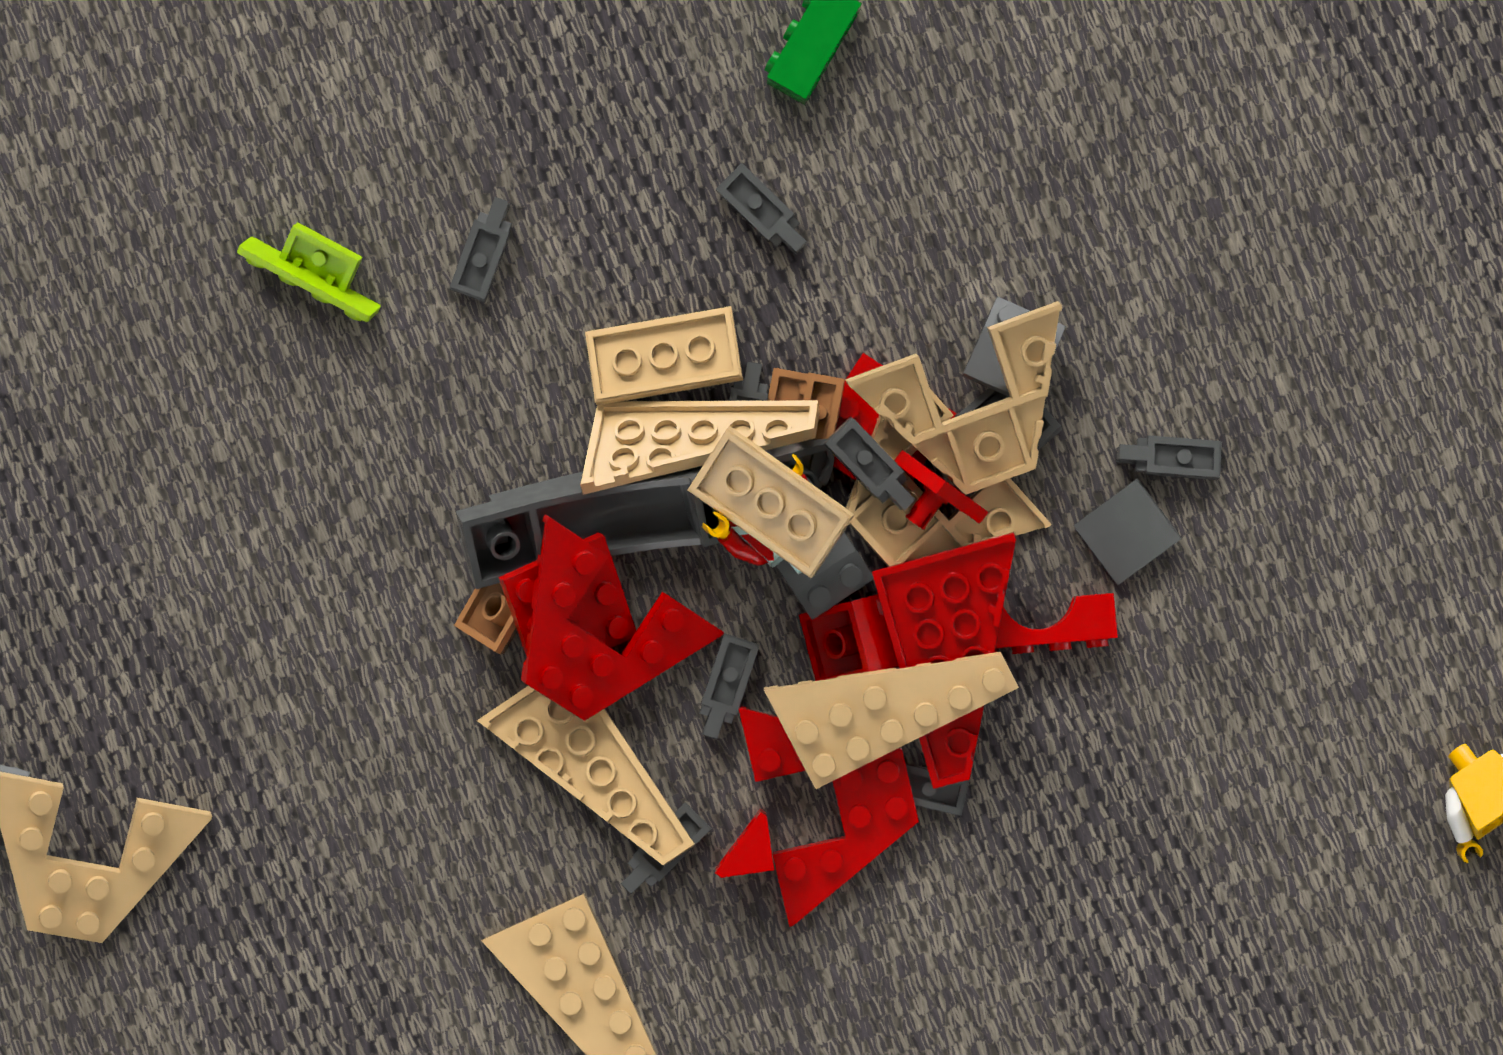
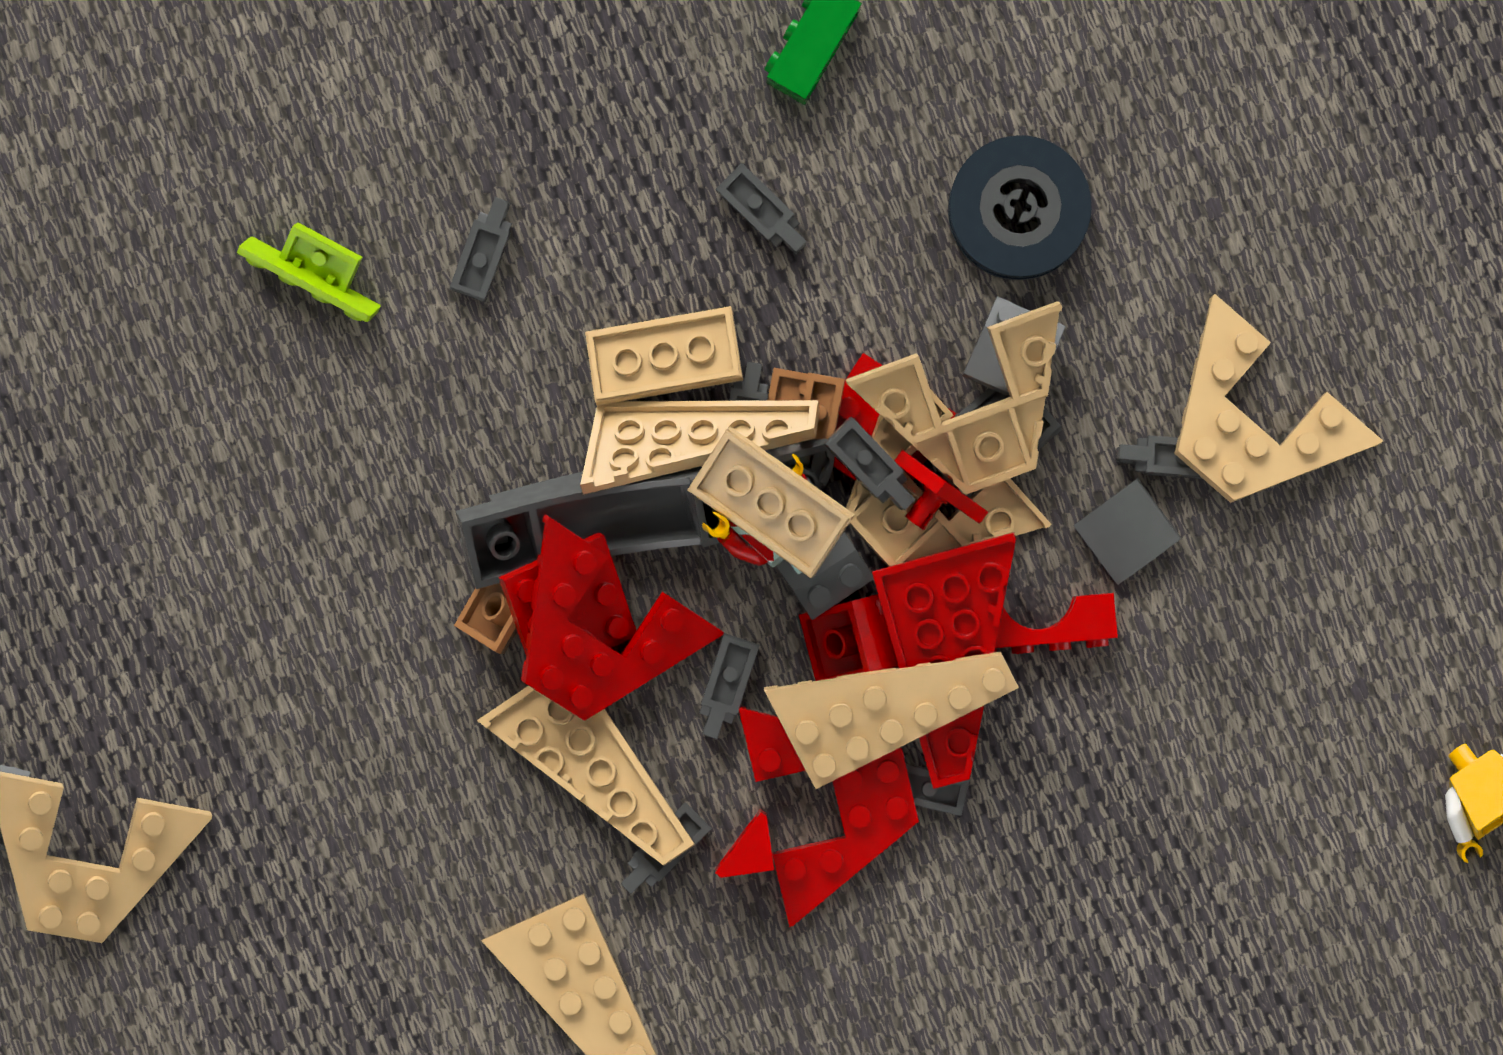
(1060, 223): none -> black wheel
(1227, 444): none -> tan wing

